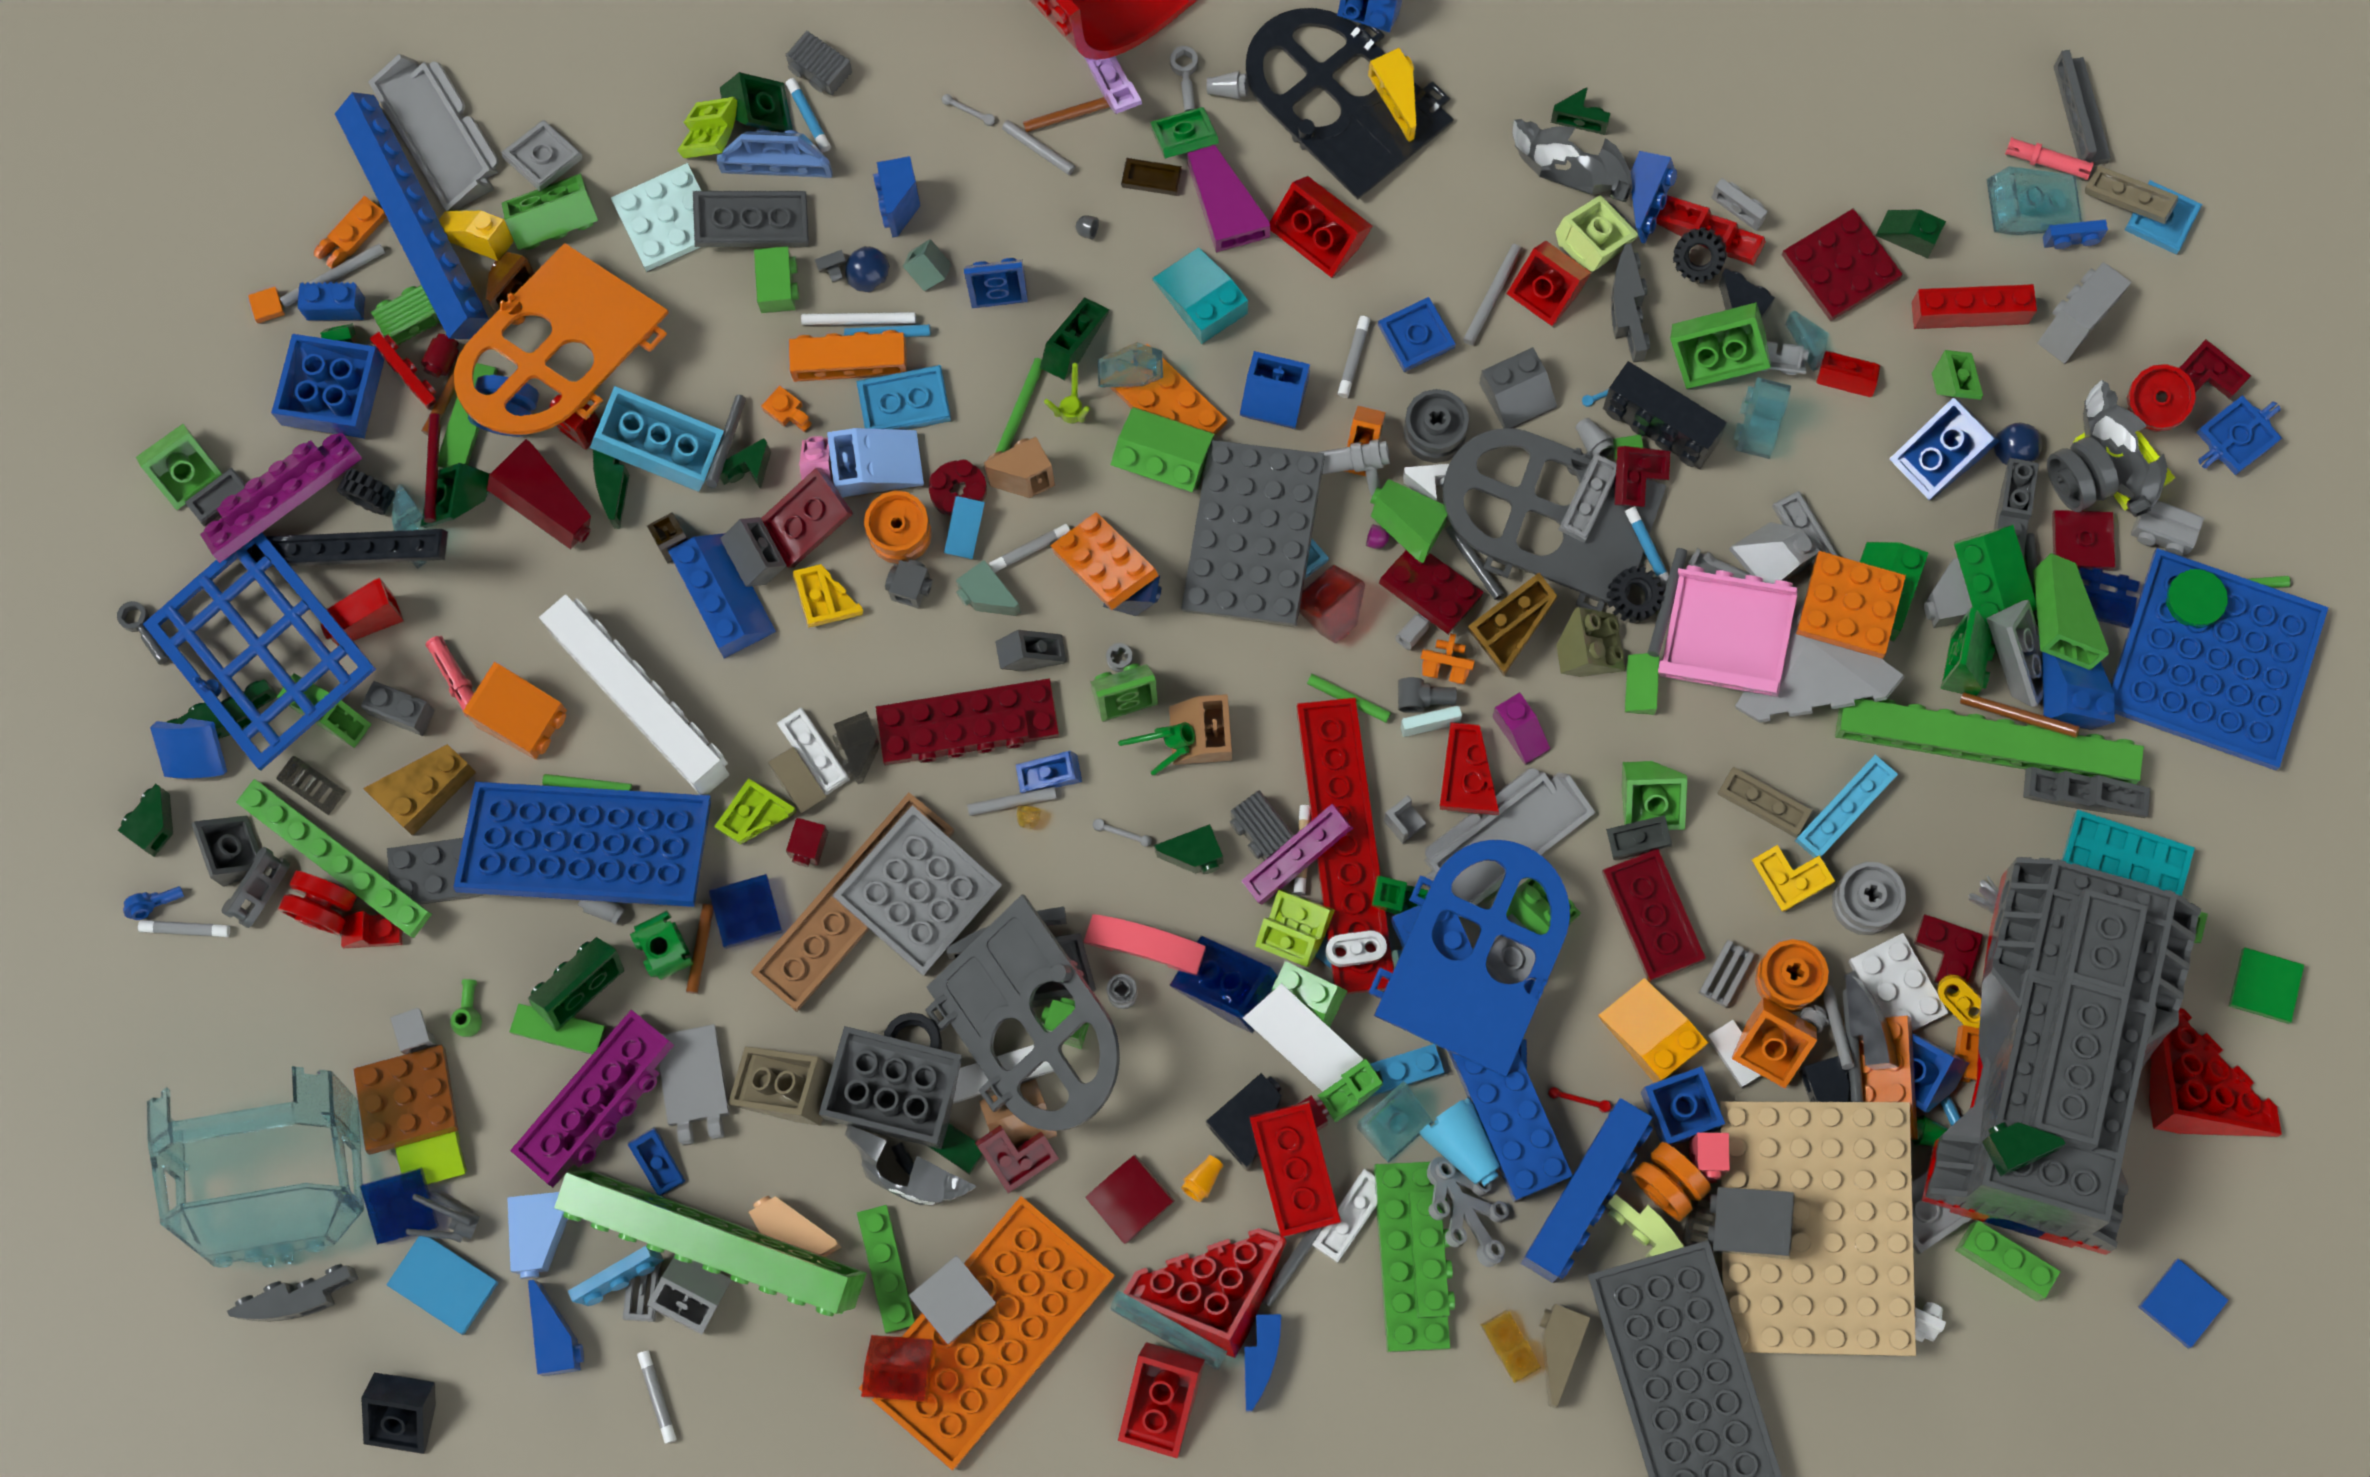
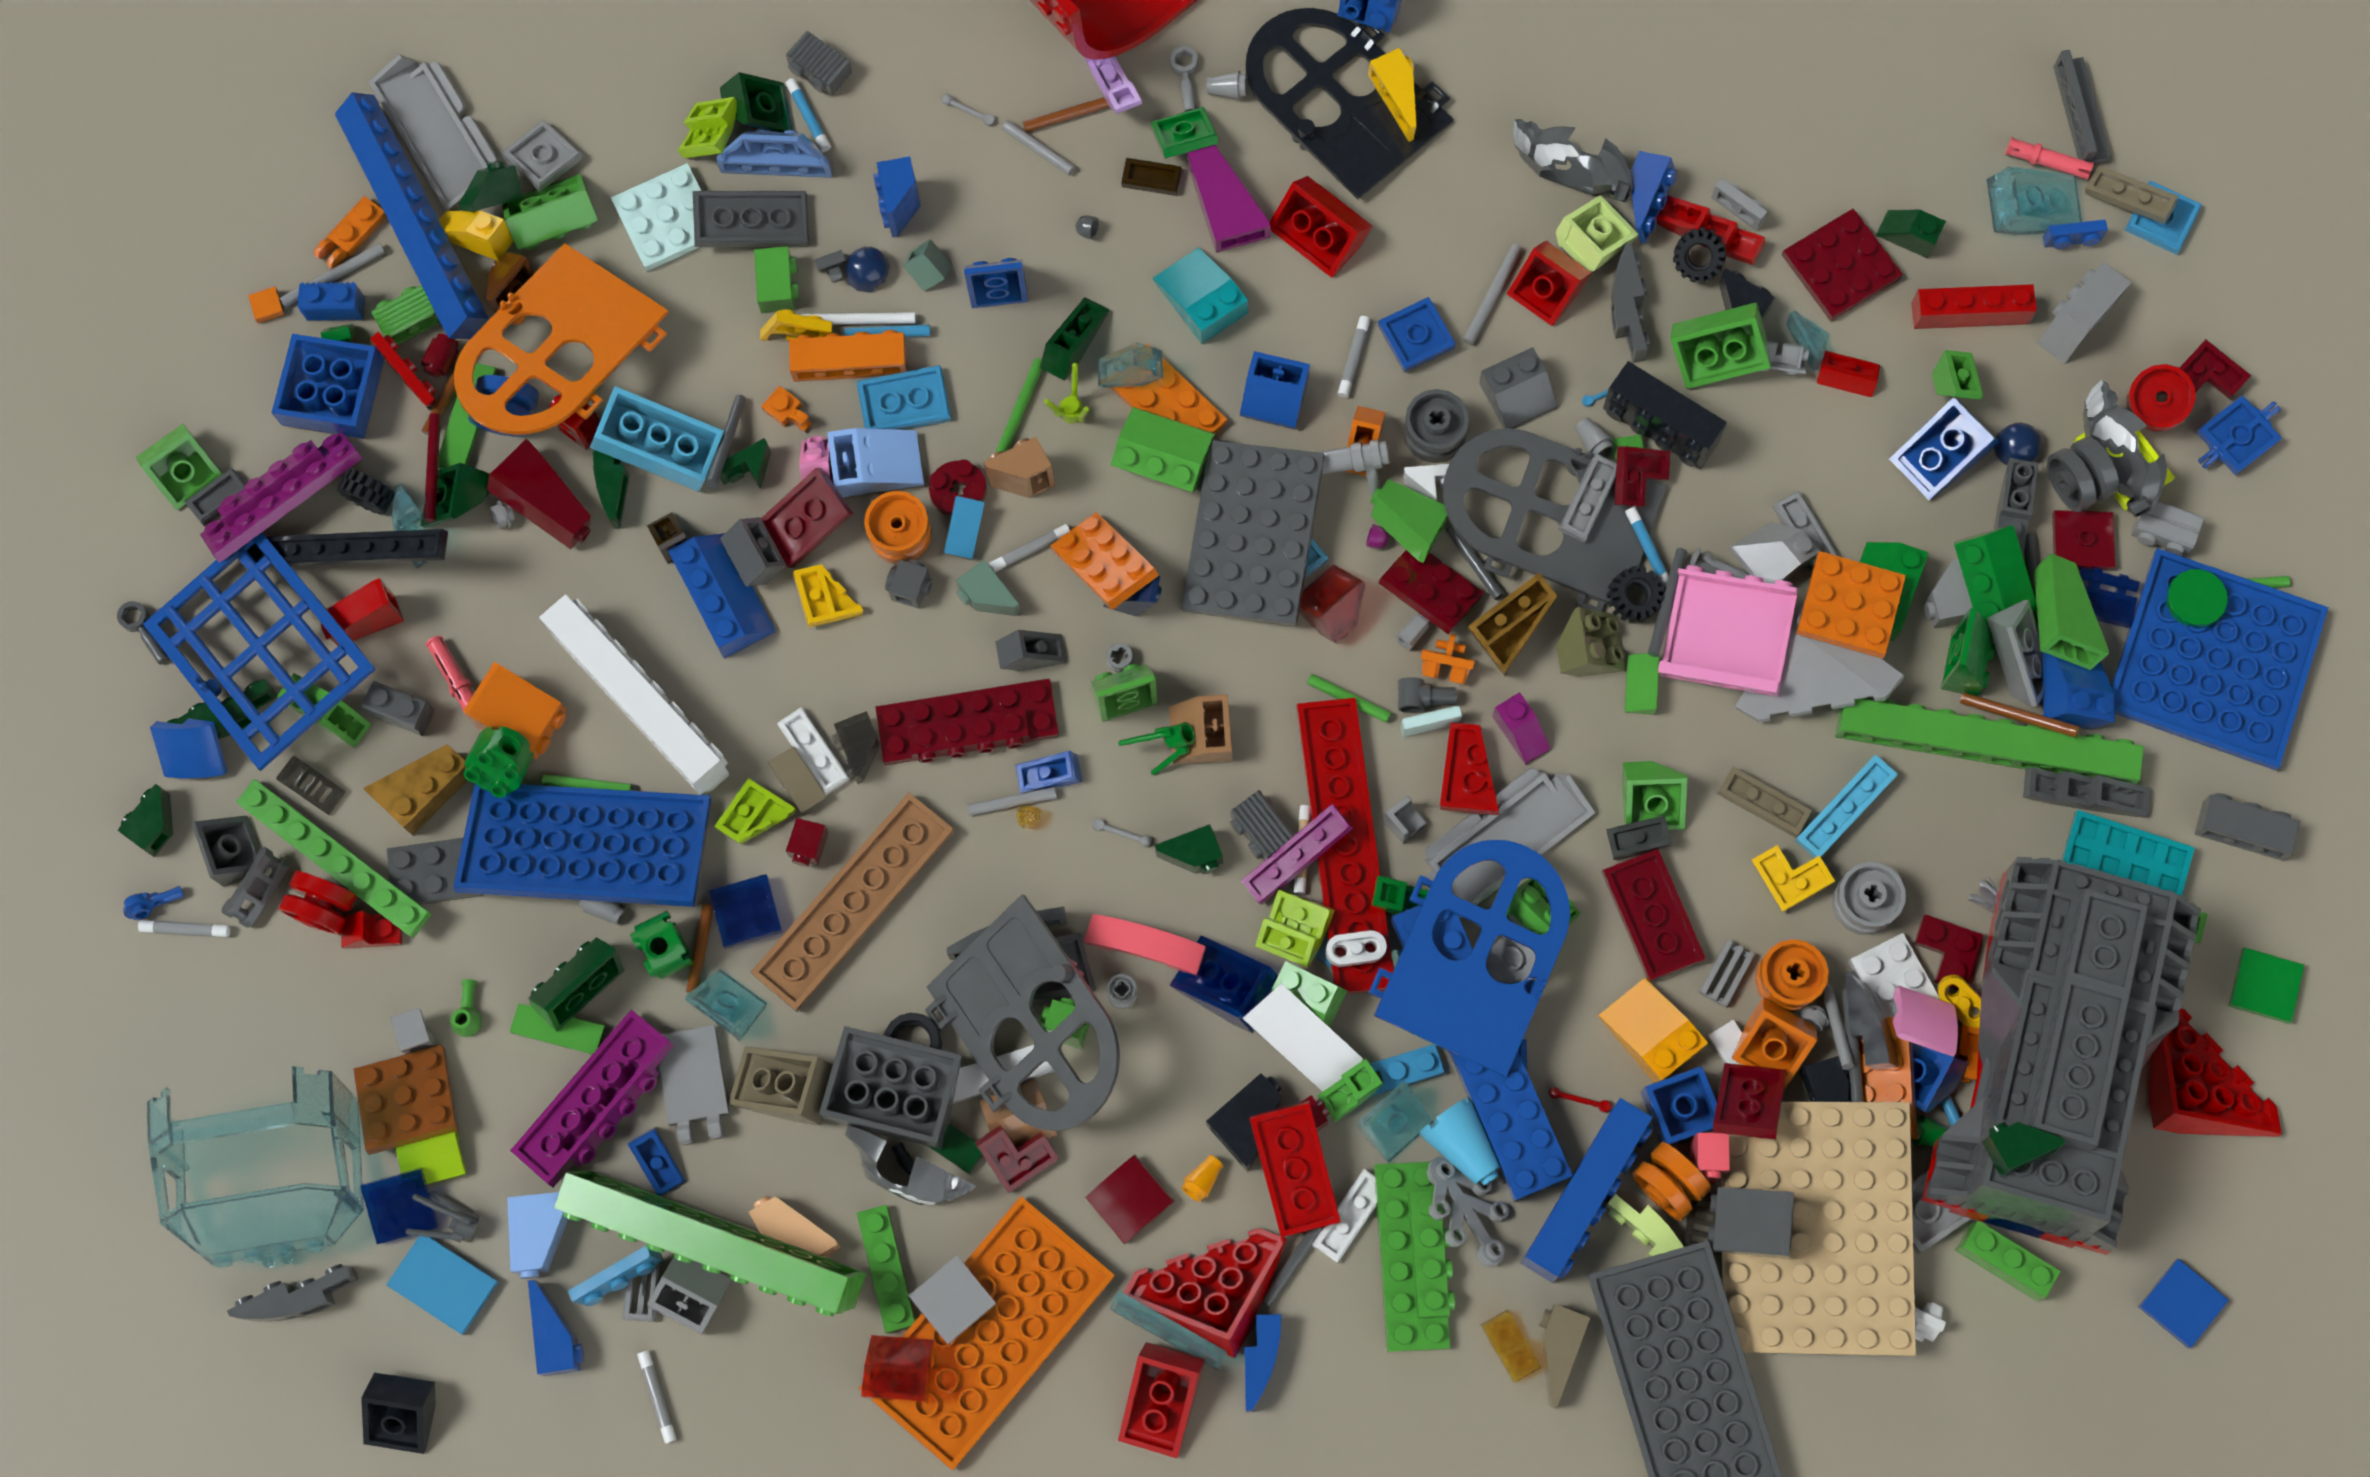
(492, 187): none -> dark green slope
(498, 760): none -> green brick
(502, 515): none -> light grey plate
(726, 1004): none -> clear light blue slope
(794, 325): none -> yellow wing
(917, 890): light grey plate -> none
(1572, 113): dark green slope -> none
(1749, 1101): none -> dark red plate
(1763, 411): clear light blue brick -> none
(1925, 1021): none -> bright pink slope
(2247, 826): none -> dark grey brick

